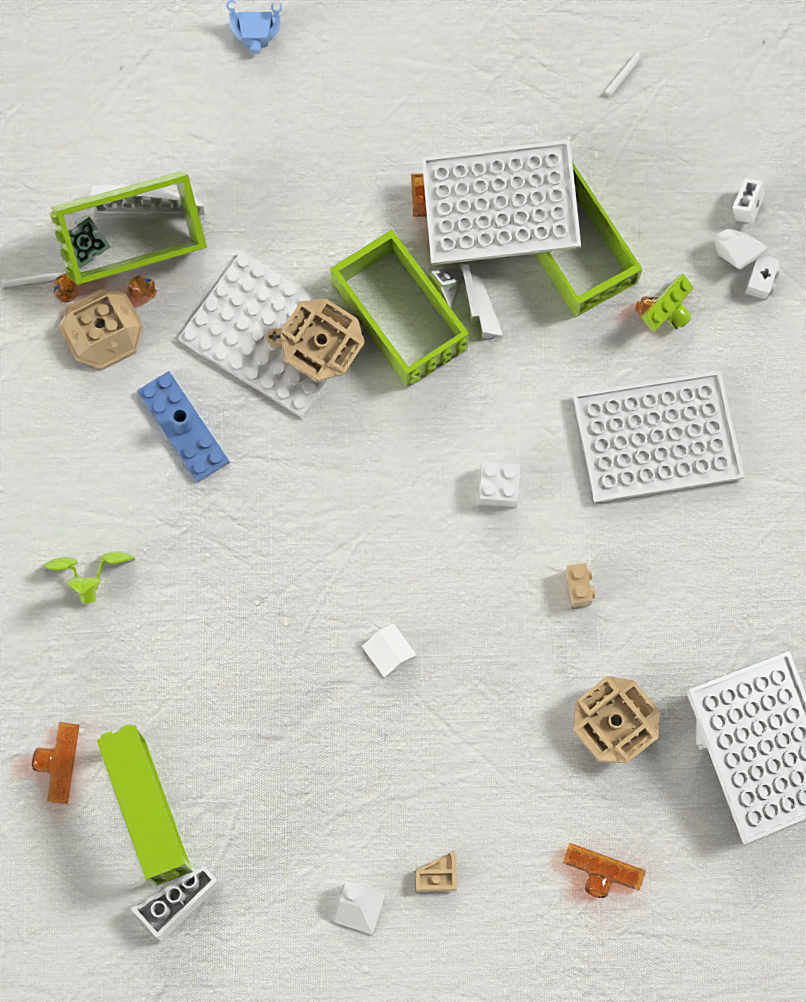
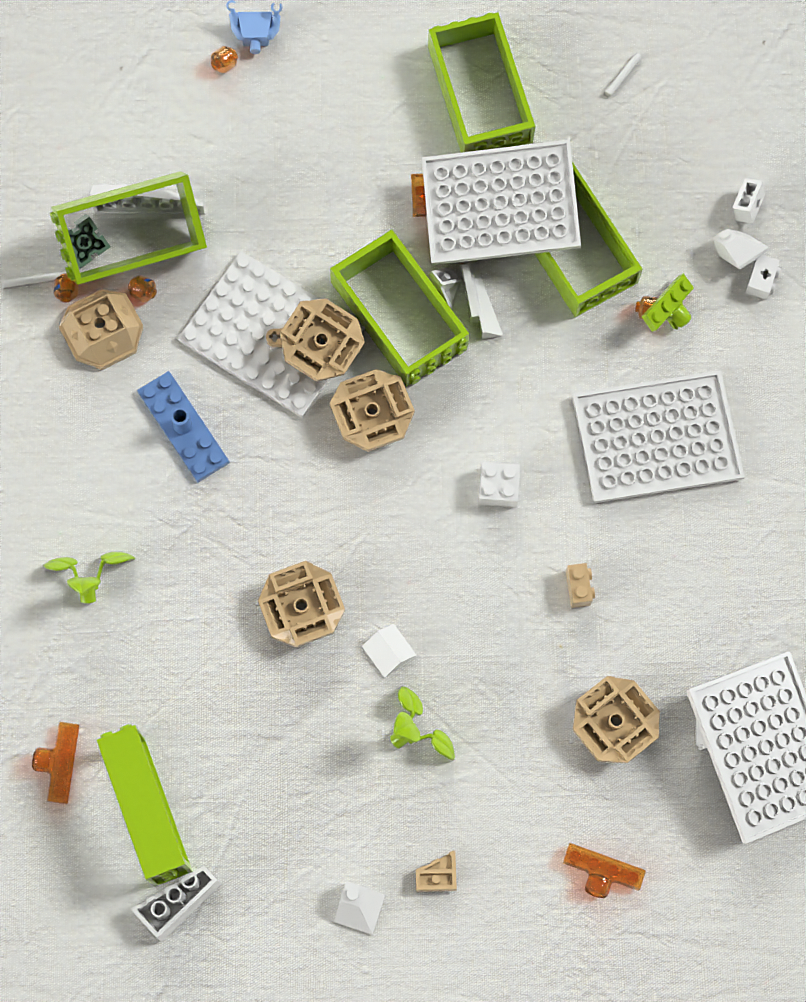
(224, 59): none -> clear orange head
(296, 585): none -> tan piece
(378, 392): none -> tan piece
(407, 731): none -> lime plant
(467, 30): none -> lime door

